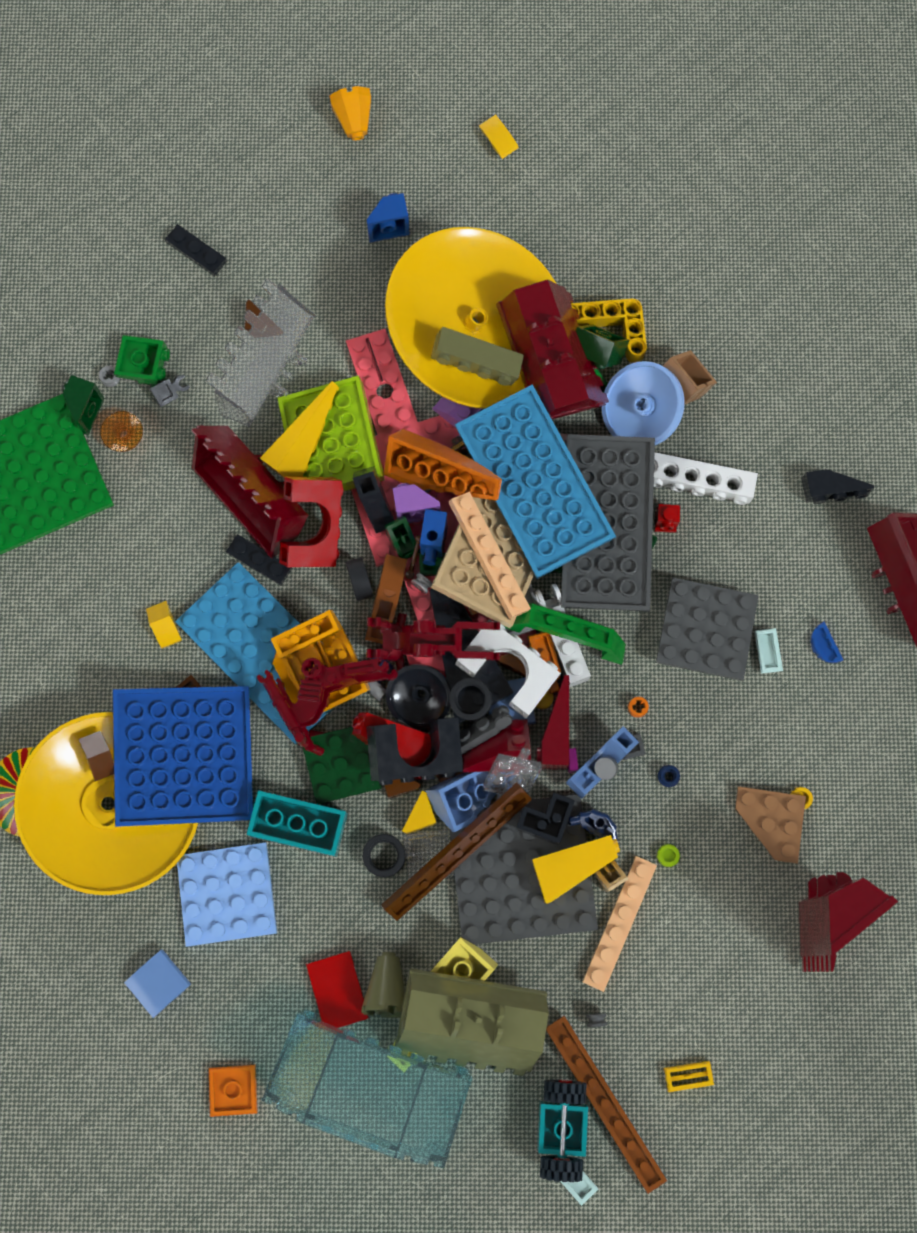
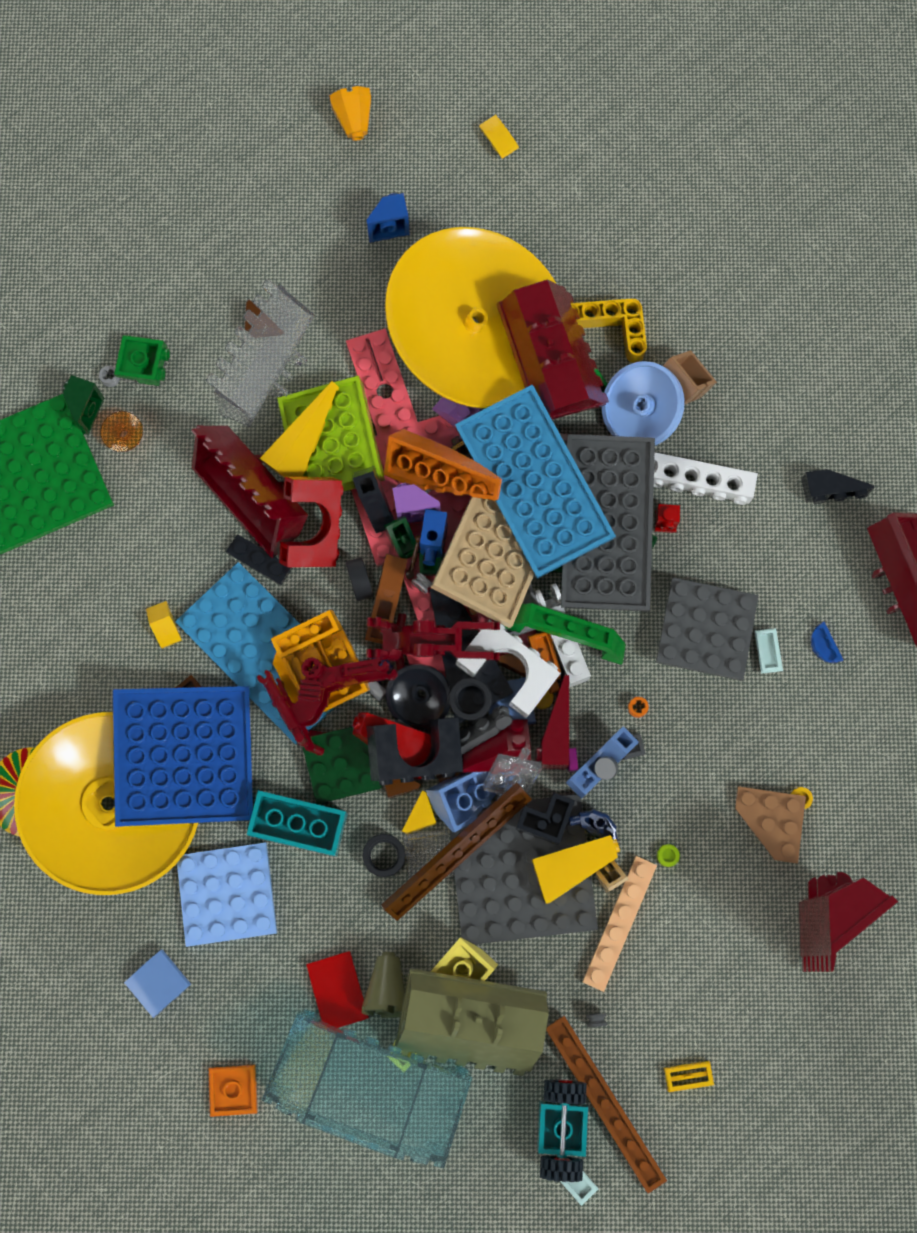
(97, 755): reddish brown slope -> none
(165, 391): black plate -> none
(196, 250): black plate -> none
(477, 356): olive brick -> none
(489, 555): light nougat plate -> none
(602, 345): dark green slope -> none
(675, 776): dark blue plate -> none

